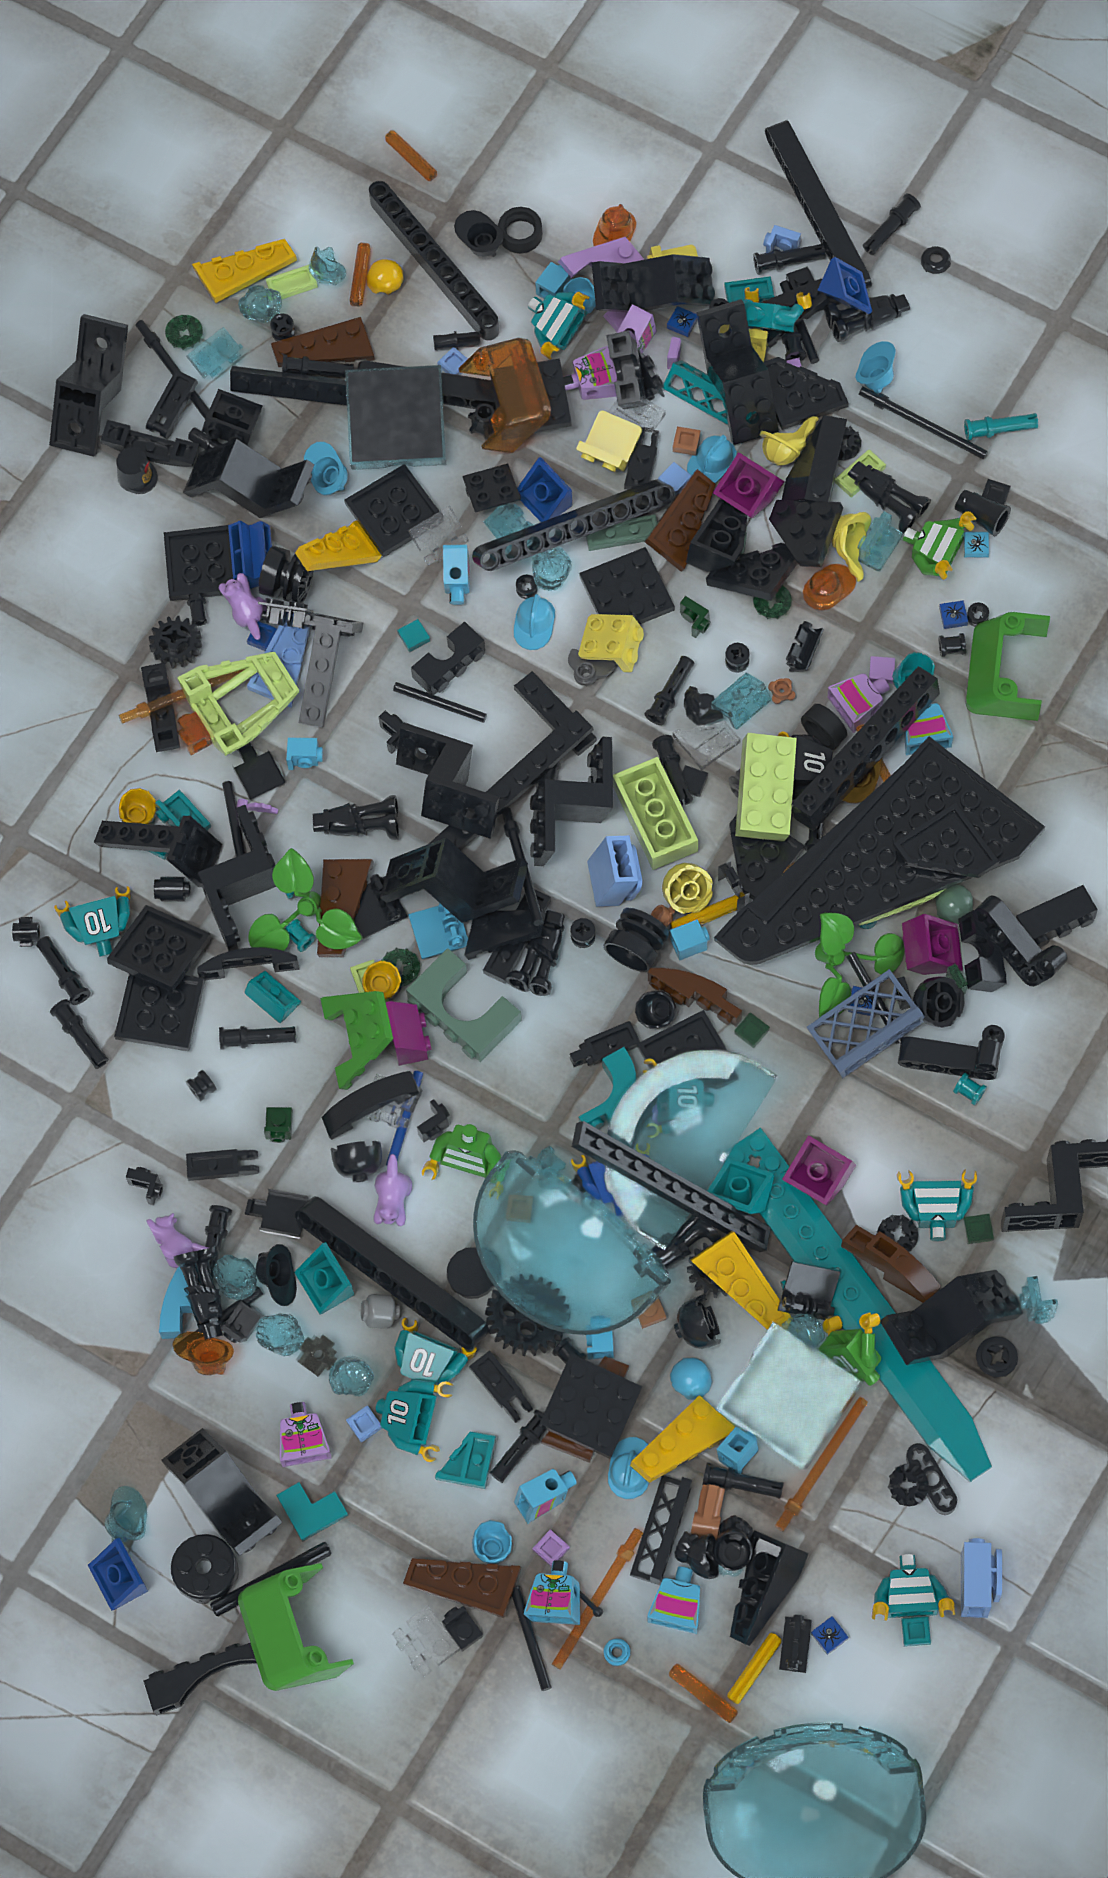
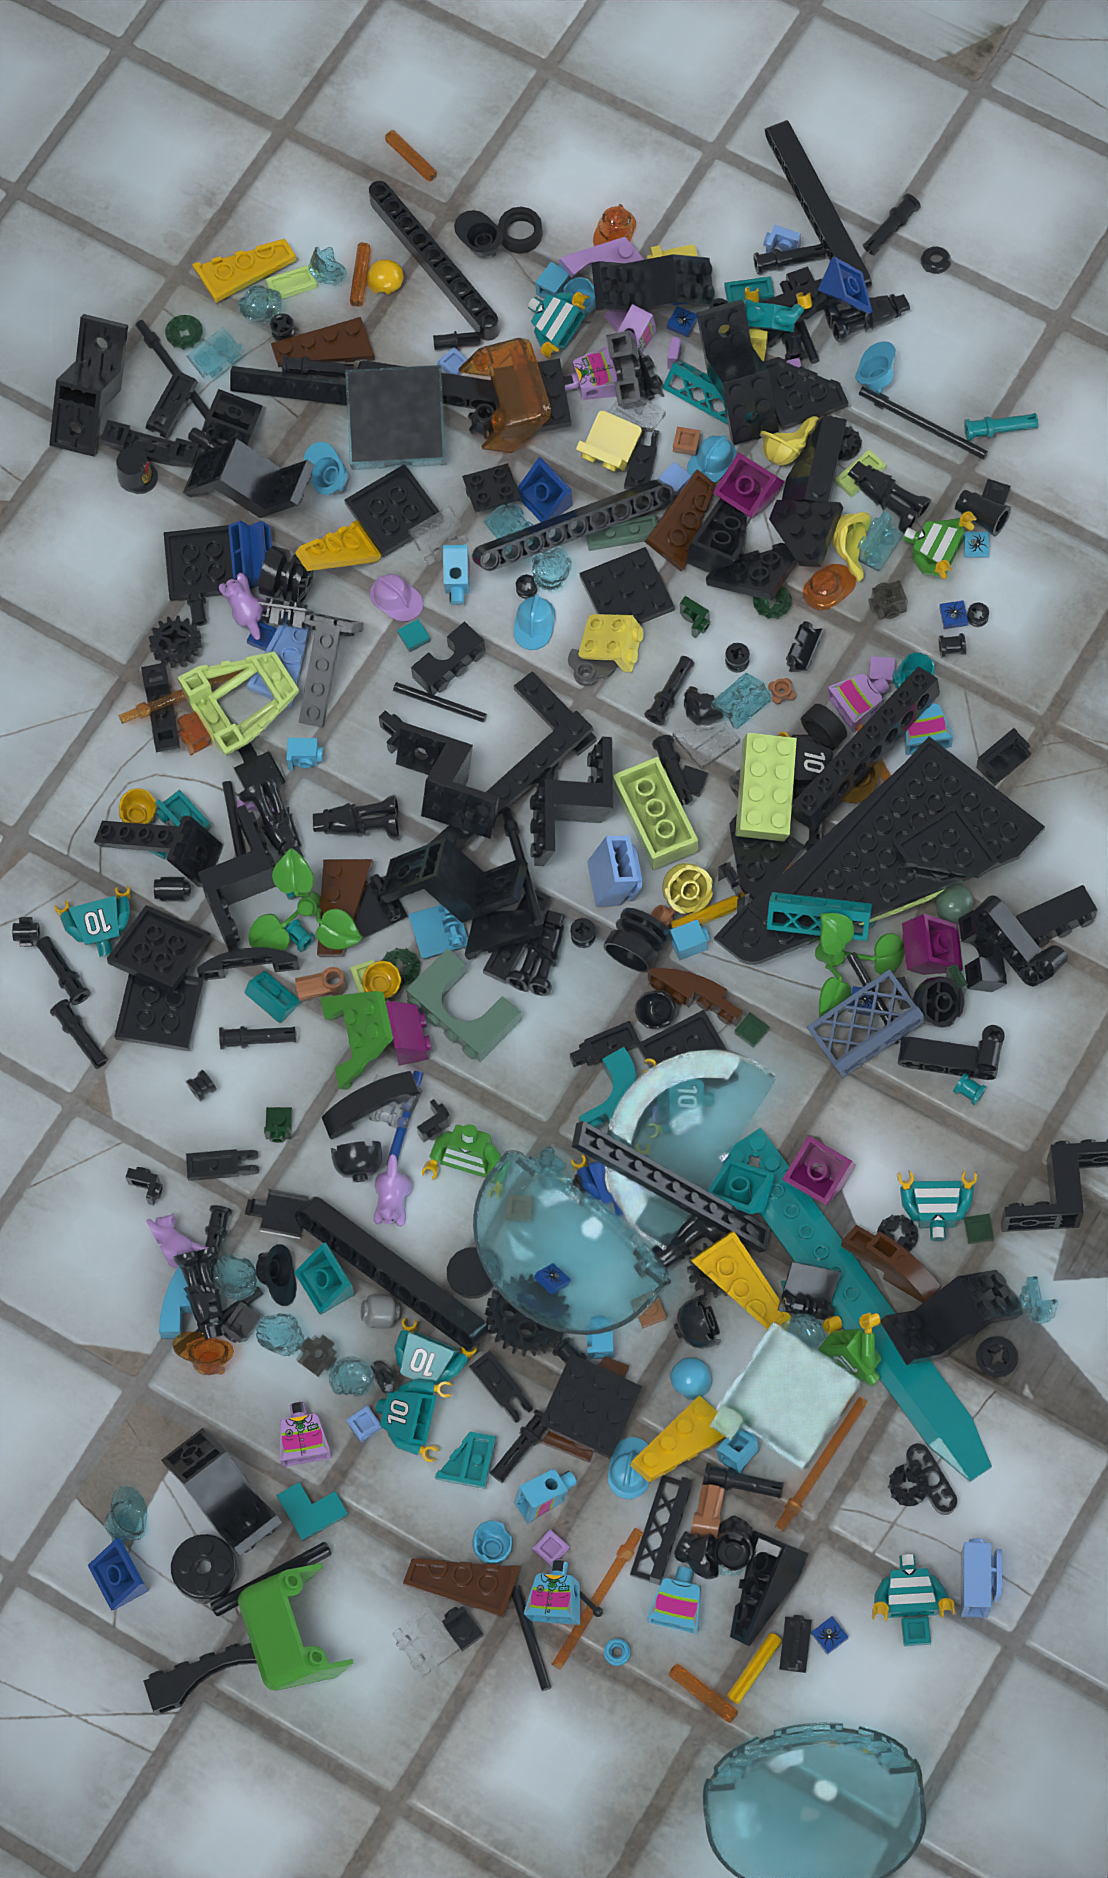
(278, 829): none -> black piece
(318, 984): none -> nougat piece
(383, 1377): none -> black axle
(396, 598): none -> lavender piece
(552, 1278): none -> blue tile
(727, 1421): none -> clear green tile
(814, 907): none -> teal fence
(888, 600): none -> clear smoke brick
(985, 689): bright green windscreen -> none
(1003, 757): none -> black hinge

